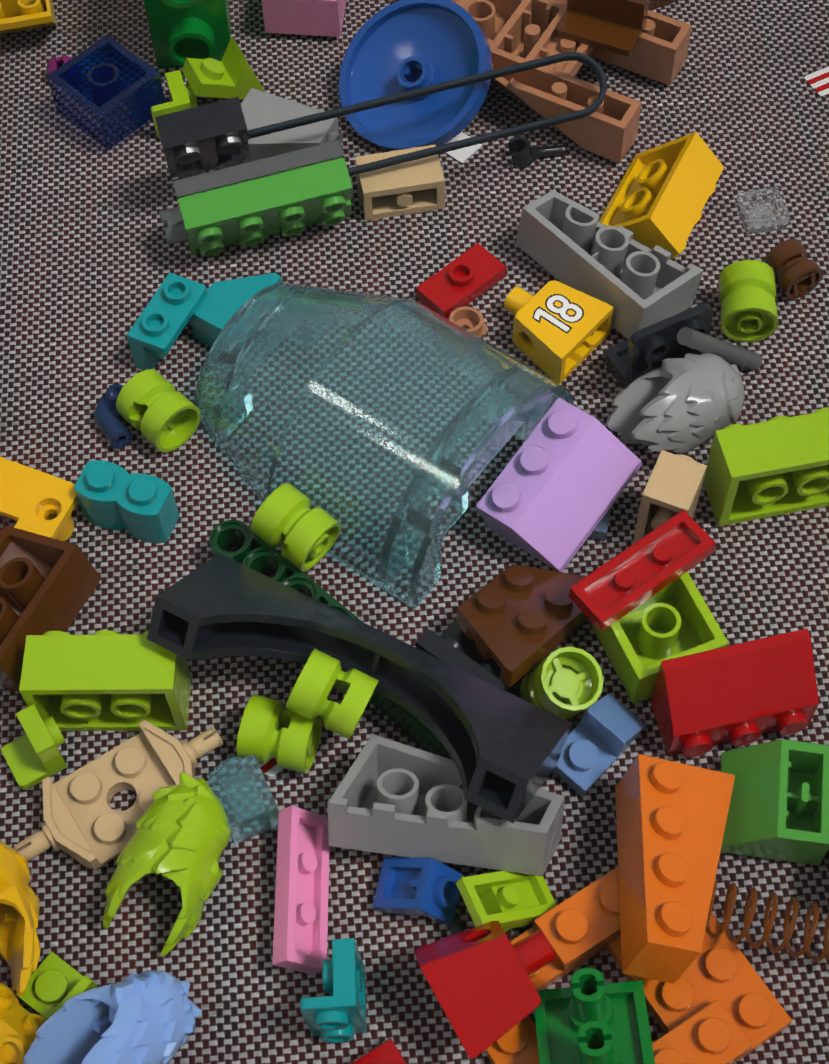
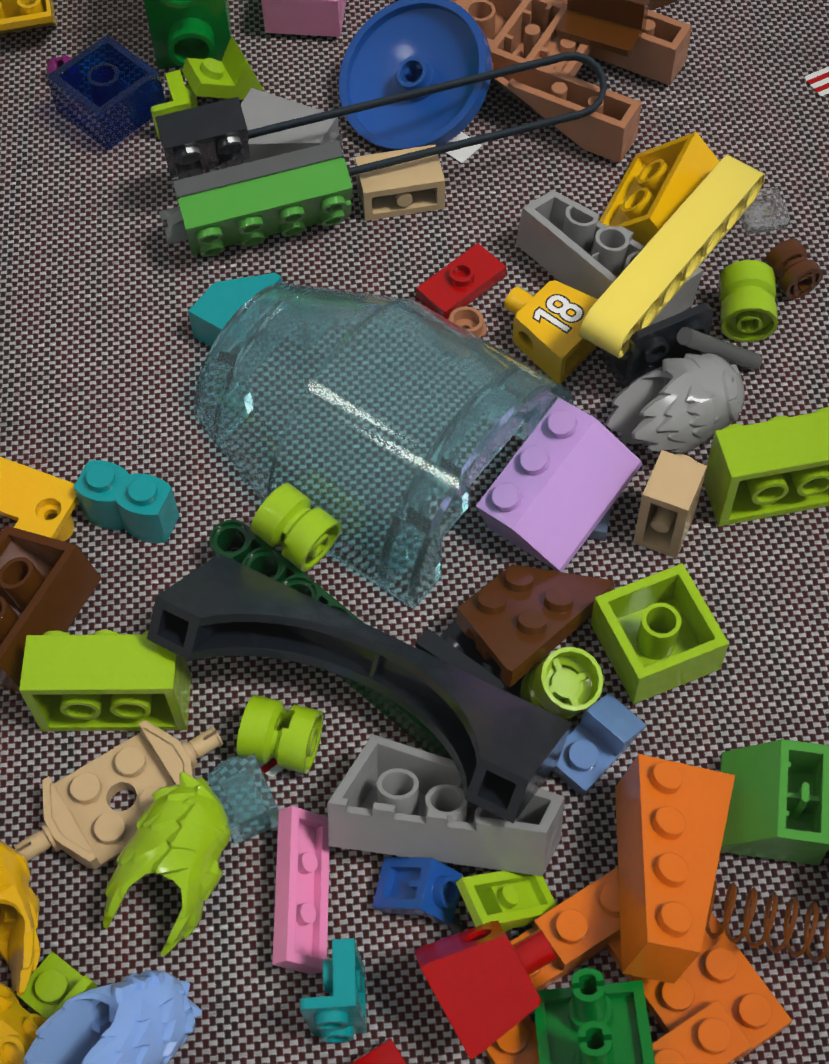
(36, 752): lime bracket -> none
(110, 420): dark blue arm -> none
(158, 410): lime wheel -> none
(164, 319): teal bracket -> none
(315, 685): lime wheel -> none
(523, 153): black hand -> none
(642, 570): red plate -> none
(671, 256): none -> light yellow beam
(736, 693): red slope -> none

